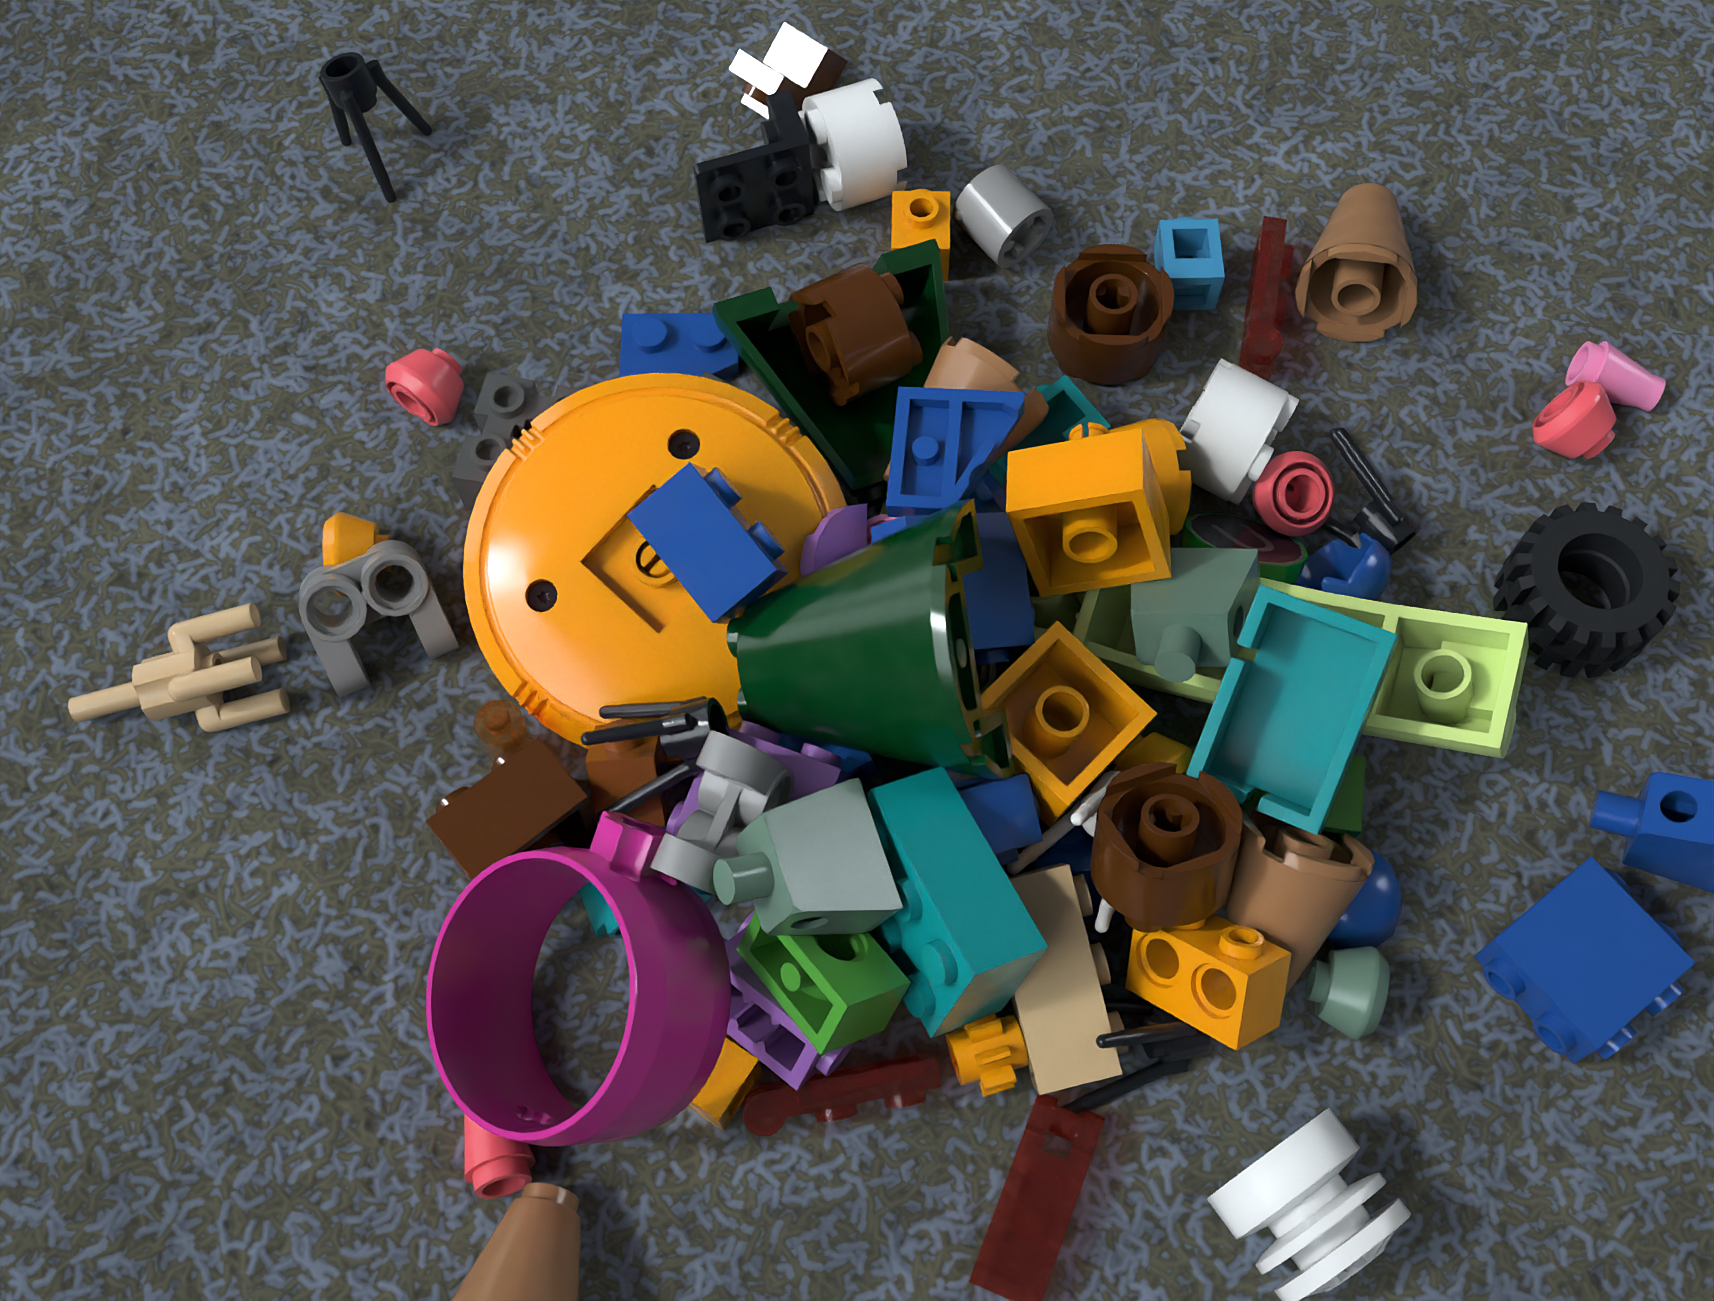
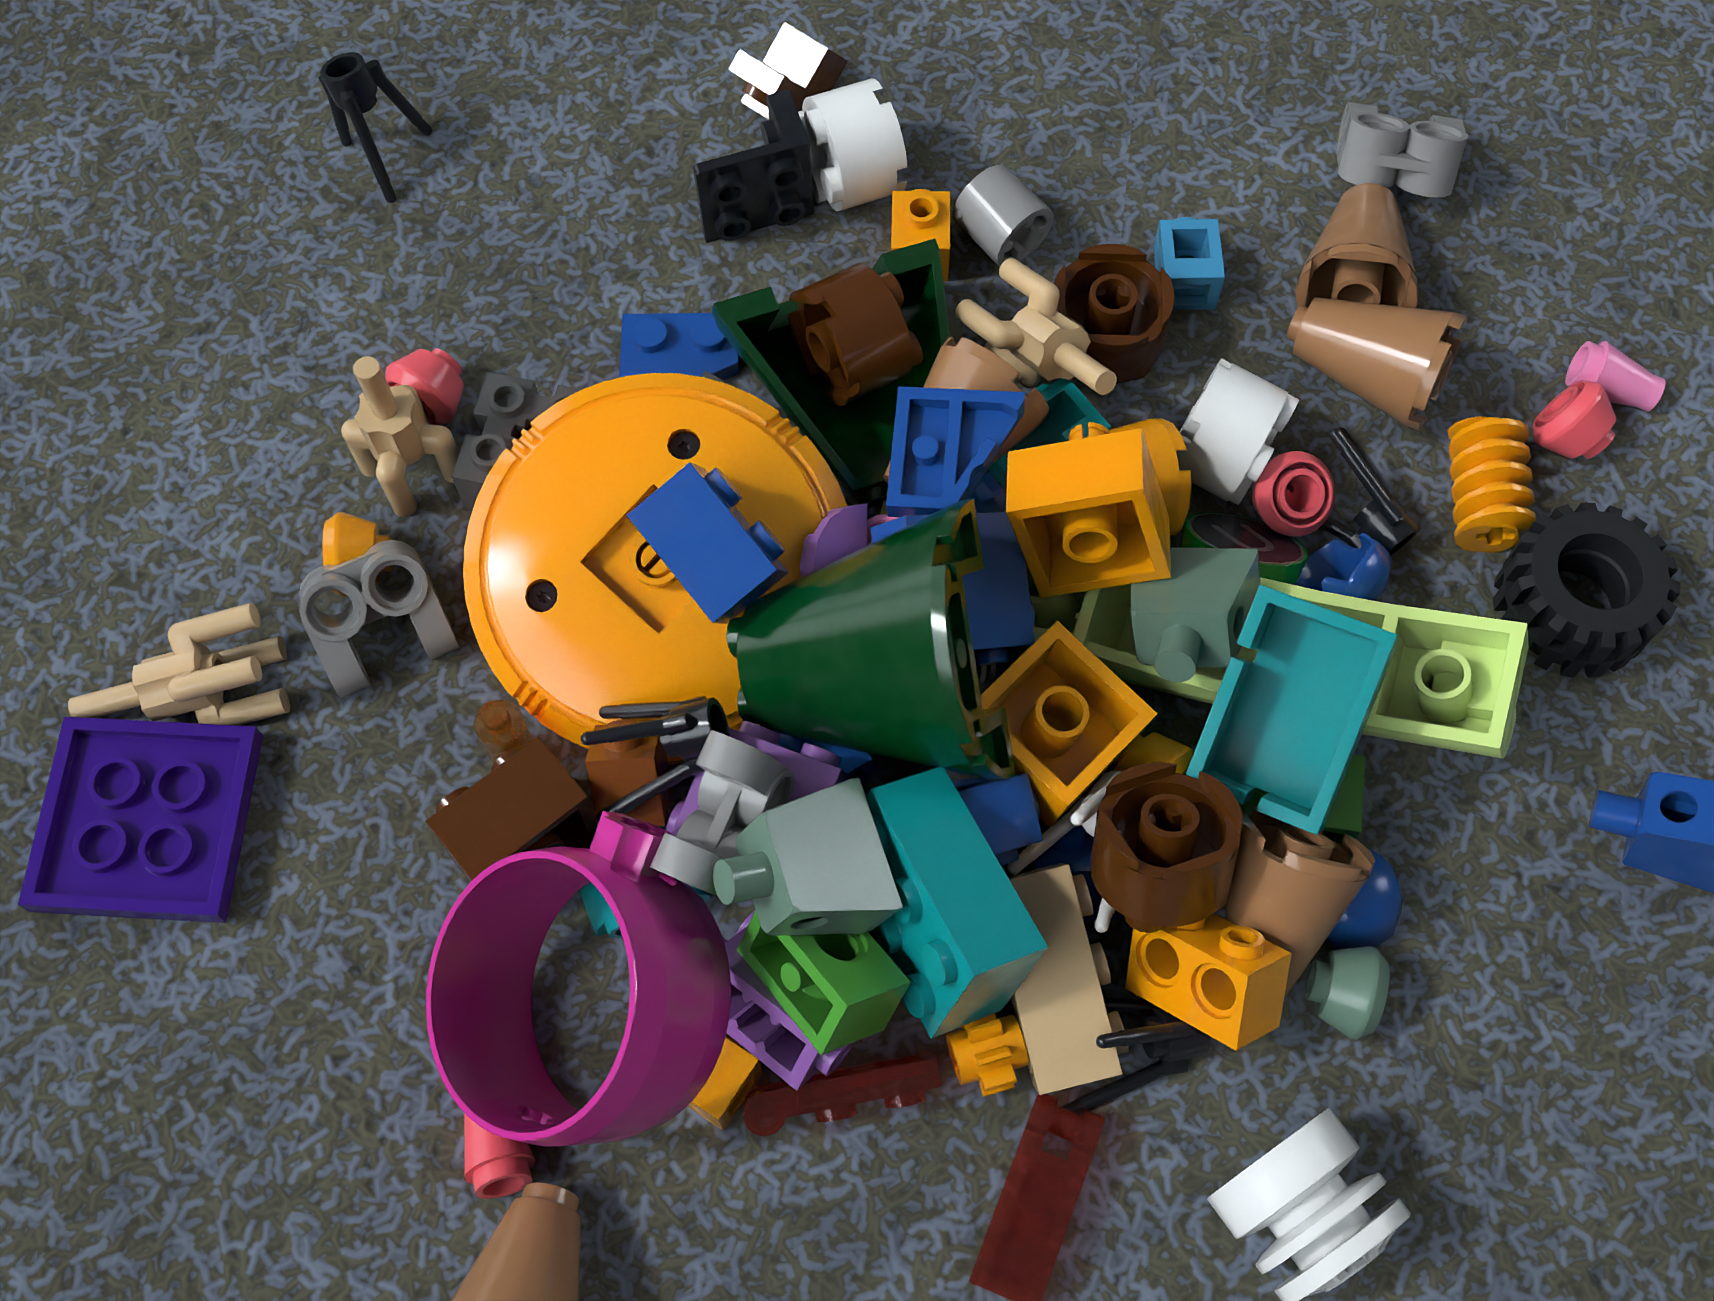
(142, 820): none -> dark purple plate
(394, 433): none -> tan plant
(1038, 338): none -> tan plant
(1264, 303): clear red plate -> none
(1379, 351): none -> medium nougat cone
(1390, 151): none -> light grey piece
(1490, 483): none -> light orange piece
(1586, 963): blue brick -> none

